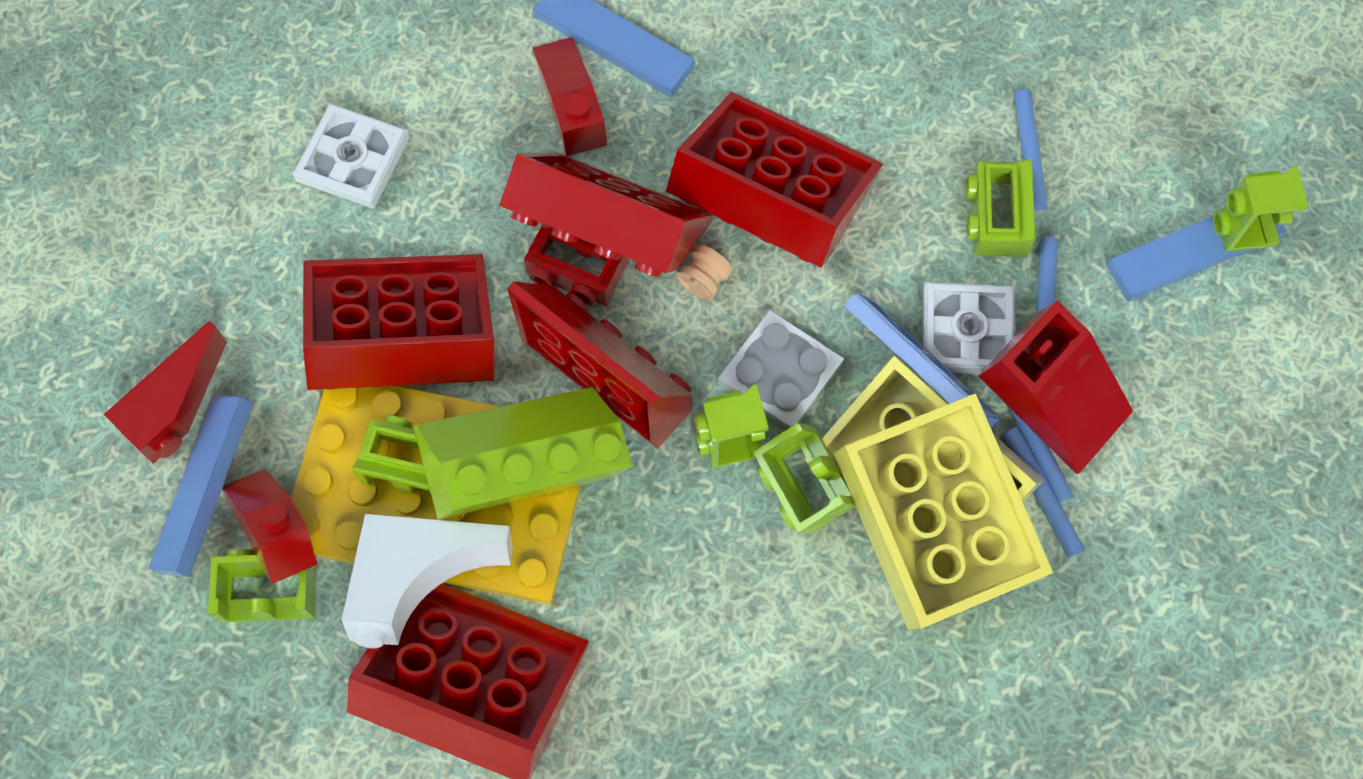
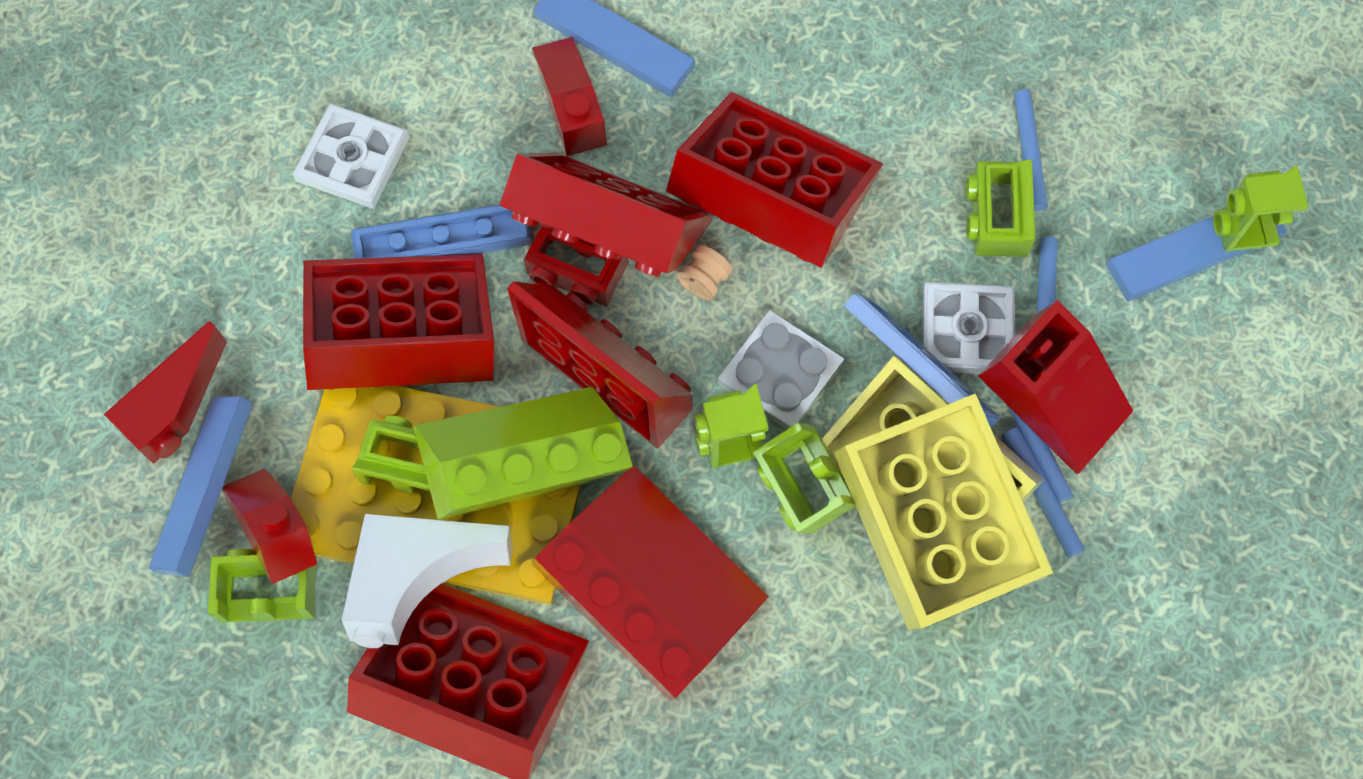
(443, 234): none -> medium blue tile
(650, 582): none -> red slope

